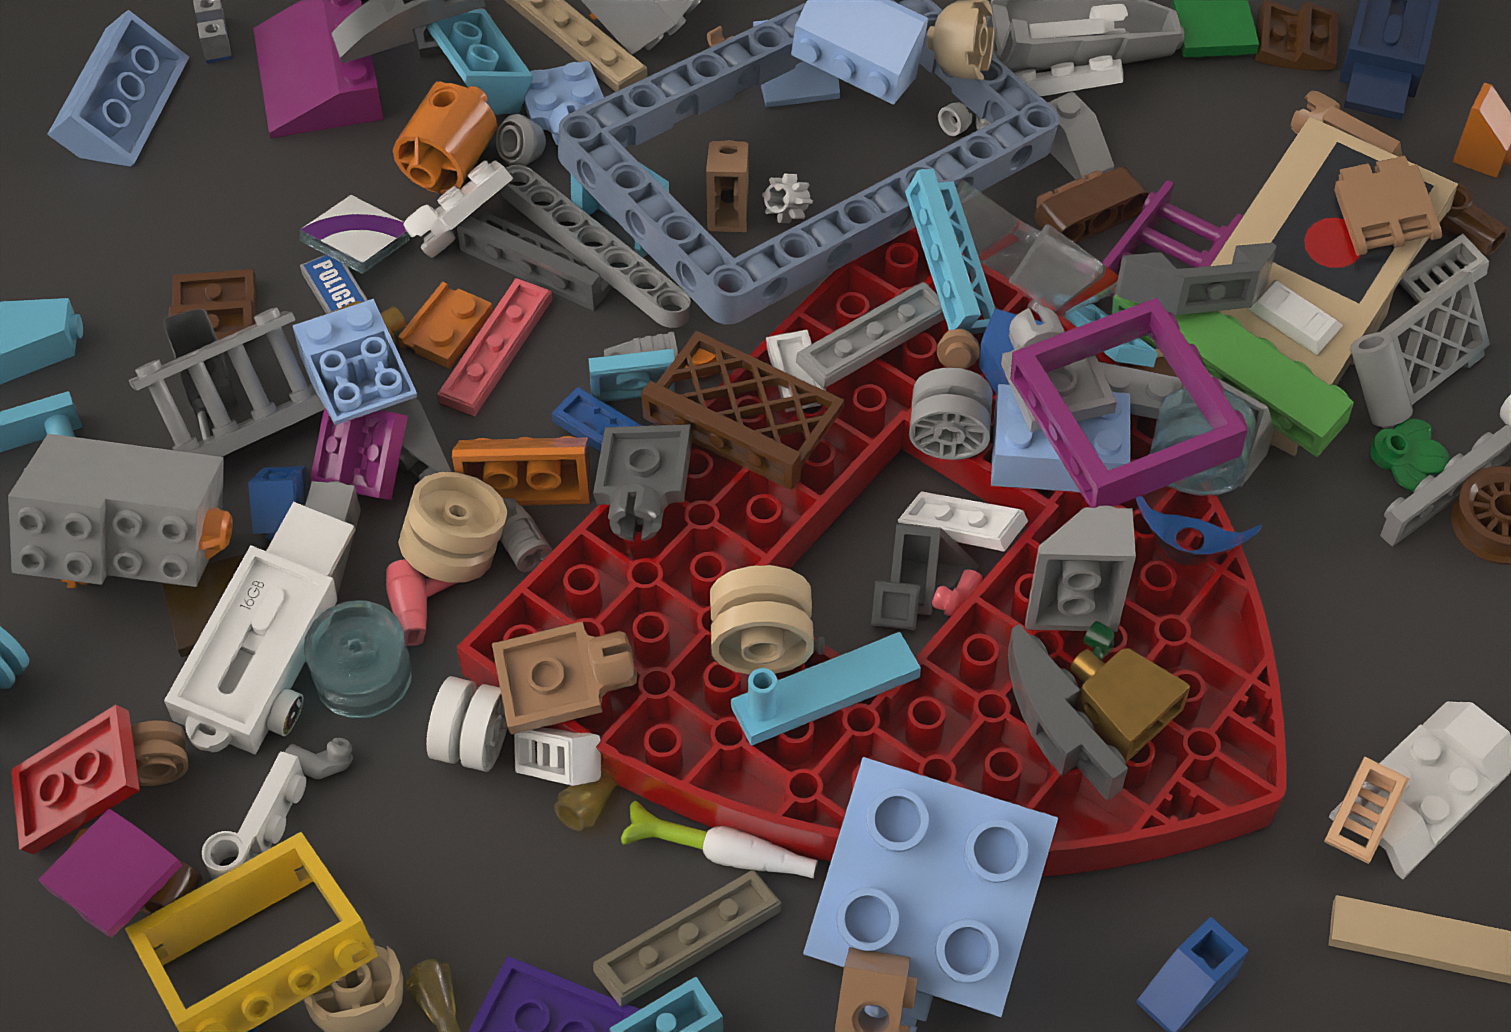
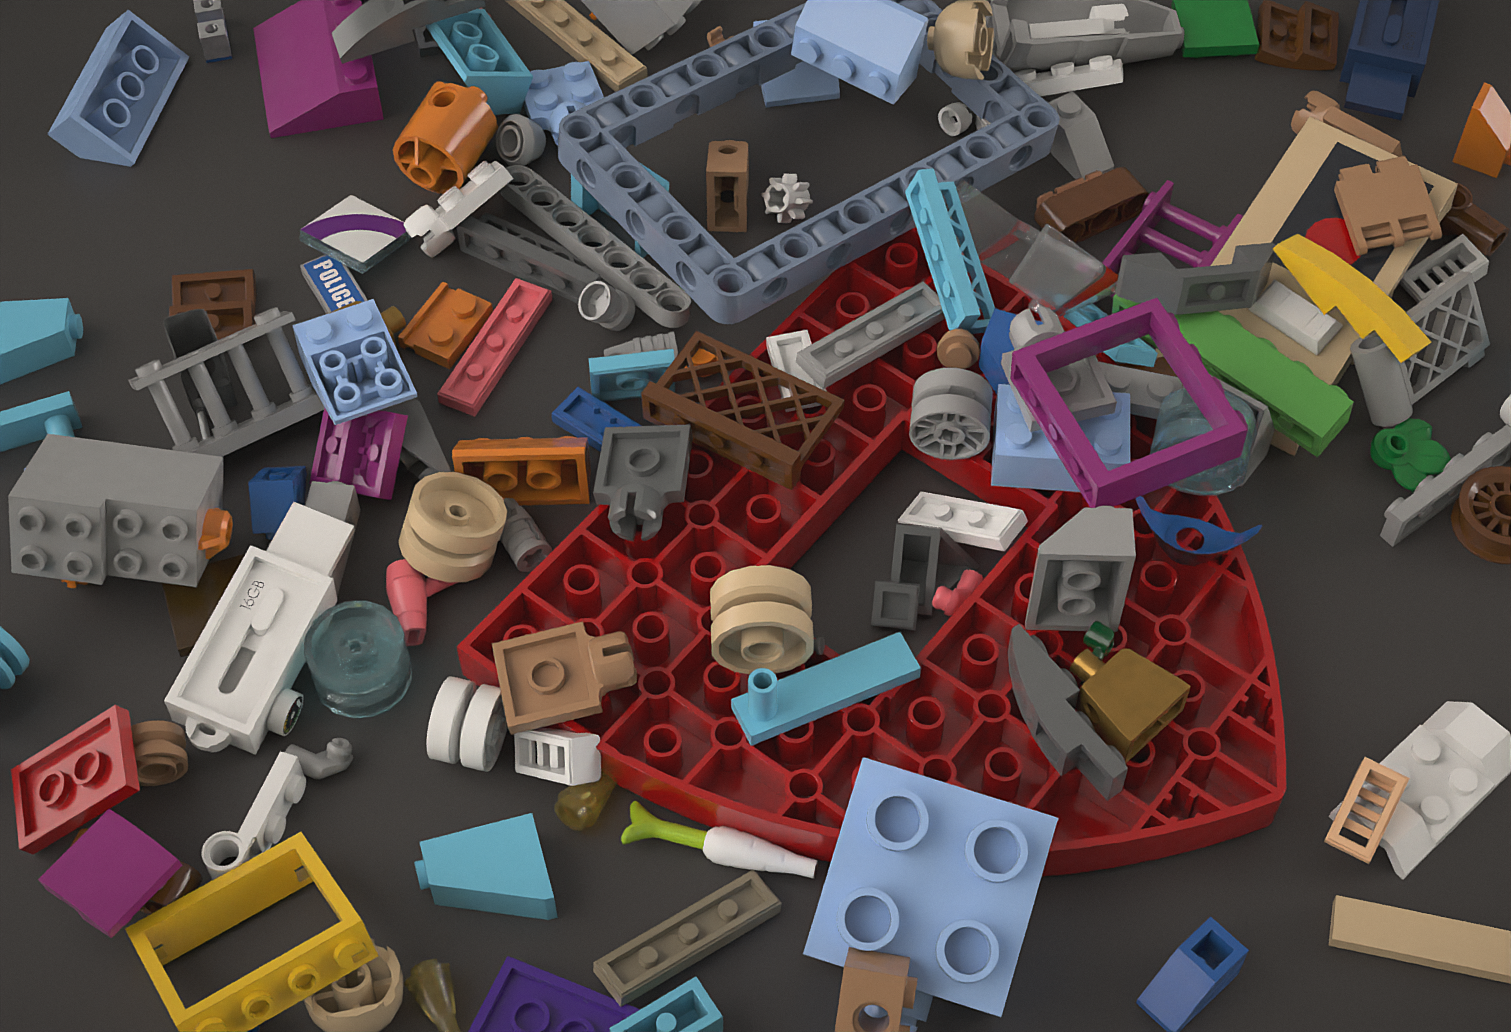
(489, 870): none -> medium azure slope
(606, 306): none -> light grey wheel
(1338, 285): none -> yellow slope

